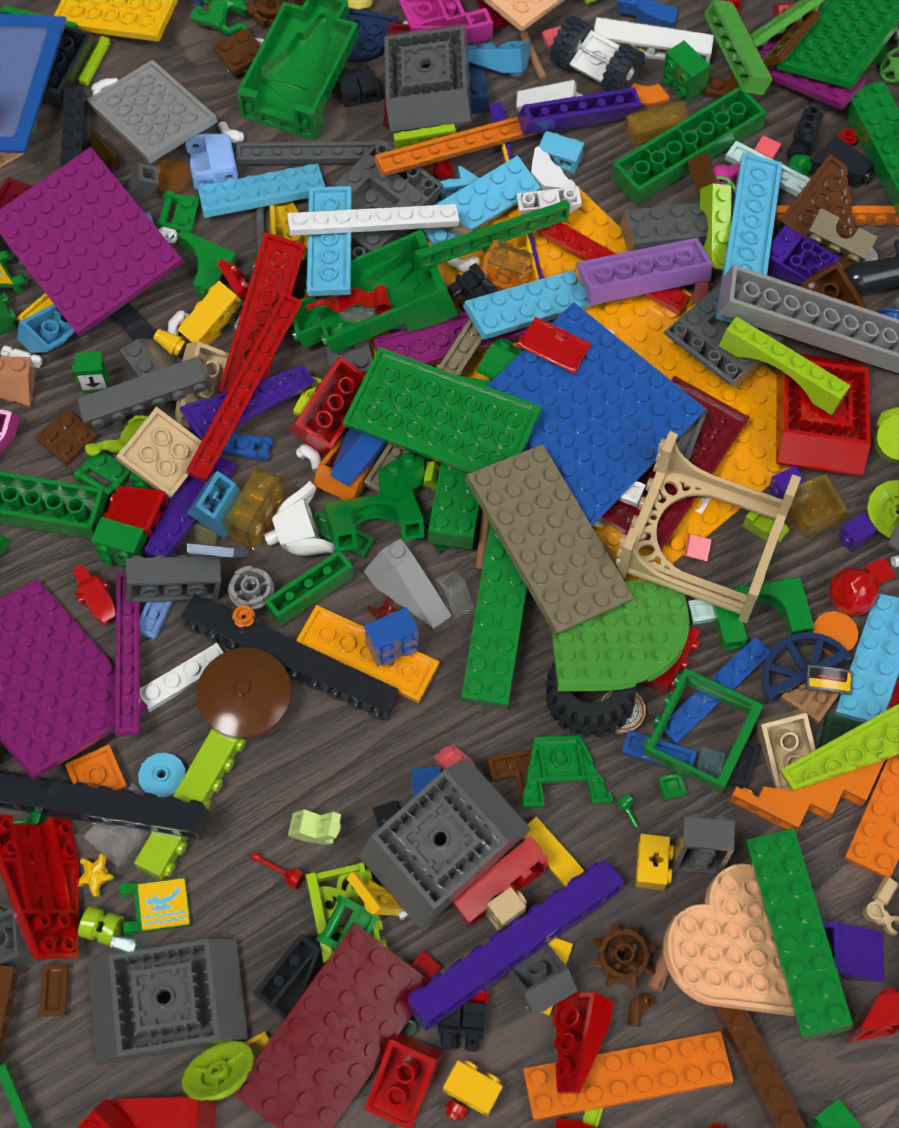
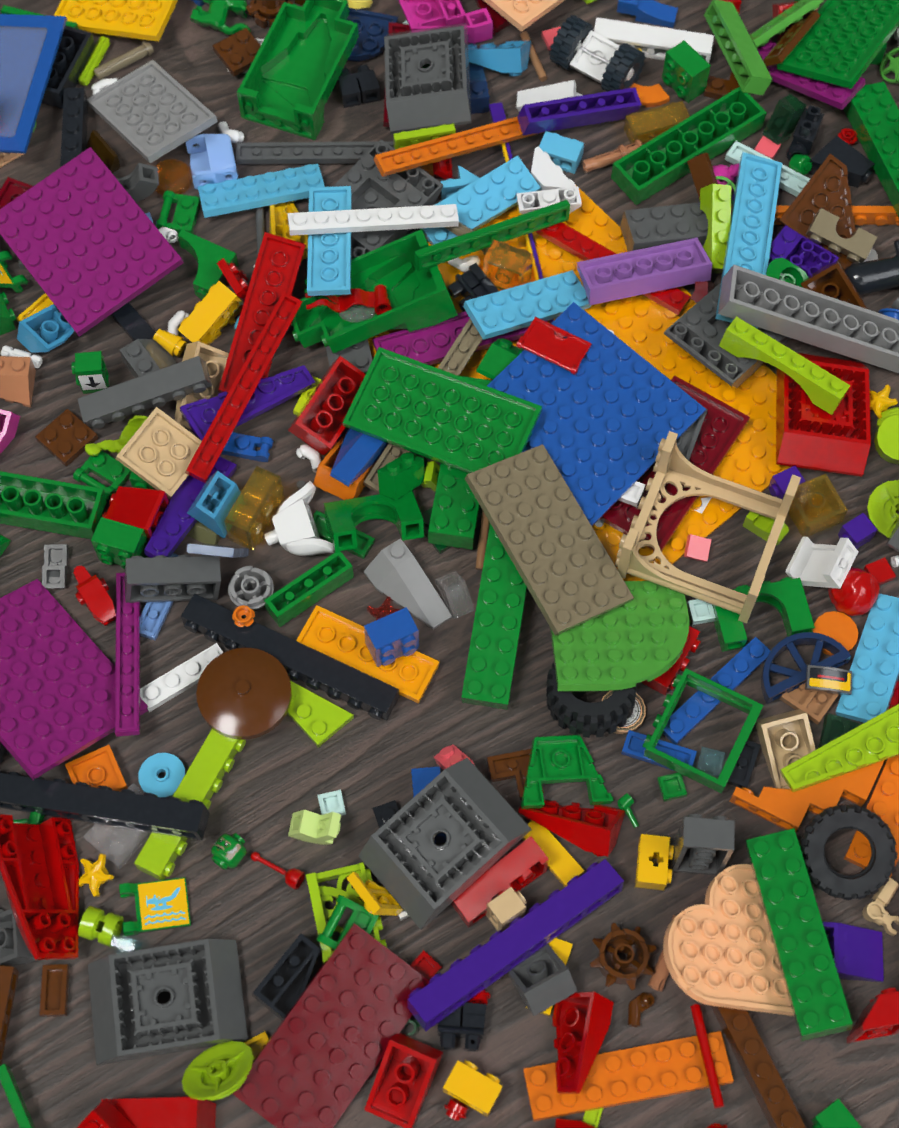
(55, 566): none -> slope
(124, 60): none -> dark tan axle
(228, 851): none -> green head
(316, 715): none -> lime wing
(331, 802): none -> light aqua tile
(587, 828): none -> red wedge
(610, 157): none -> nougat pin
(707, 1056): none -> red piece
(784, 119): none -> clear green brick
(786, 271): none -> green piece
(822, 564): none -> white panel
(880, 402): none -> yellow animal
(882, 851): none -> black tyre

